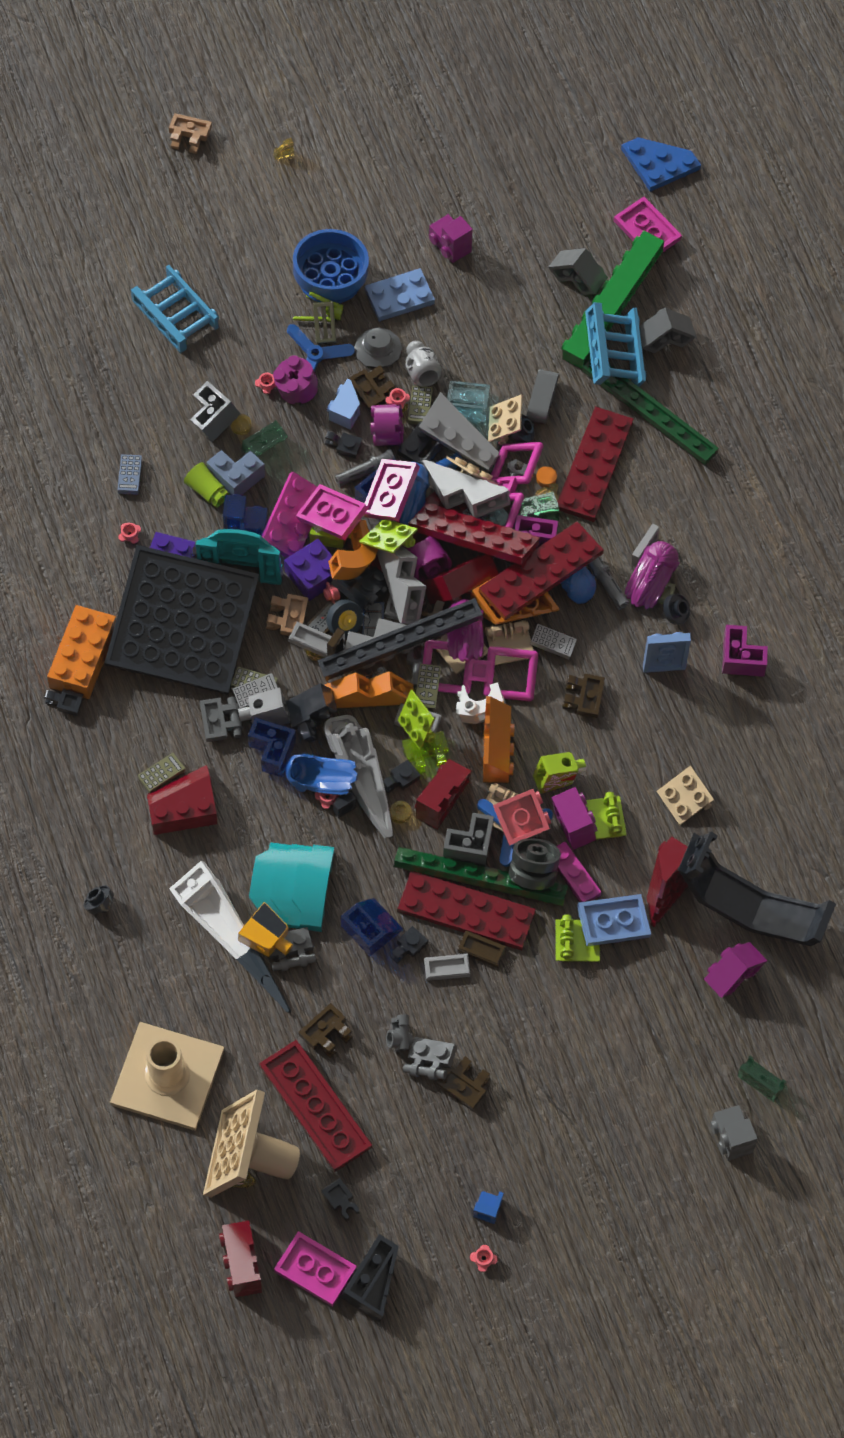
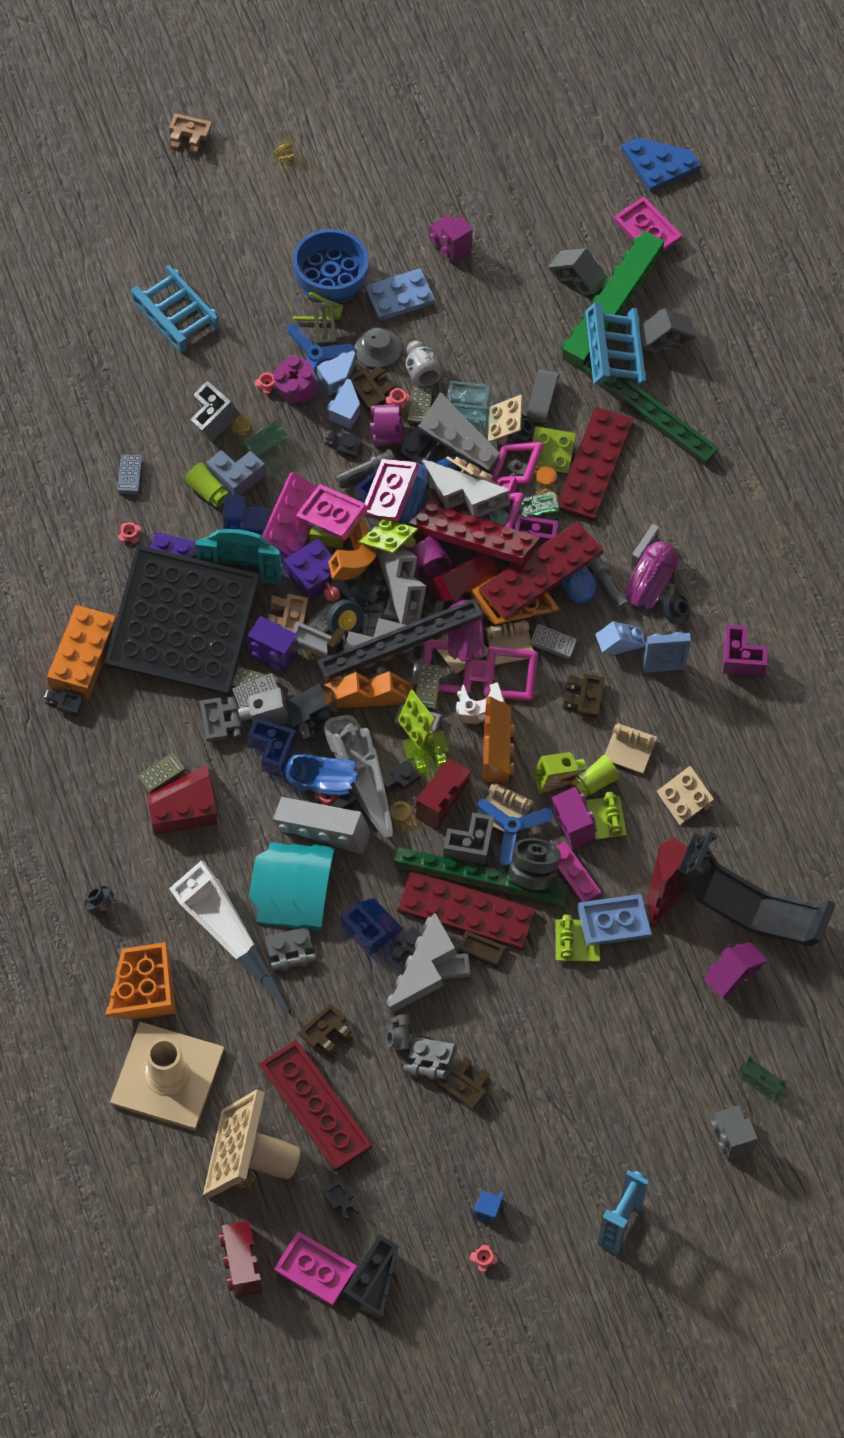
(143, 983): none -> orange wedge
(265, 932): light orange torso -> none
(272, 644): none -> dark purple brick
(323, 824): none -> light grey wedge
(336, 371): none -> light blue slope
(420, 973): none -> light grey slope
(522, 816): coral plate -> none
(556, 448): none -> lime hinge
(596, 777): none -> lime plant
(615, 1222): none -> dark azure fence
(620, 638): none -> light blue slope
(630, 748): none -> tan hinge

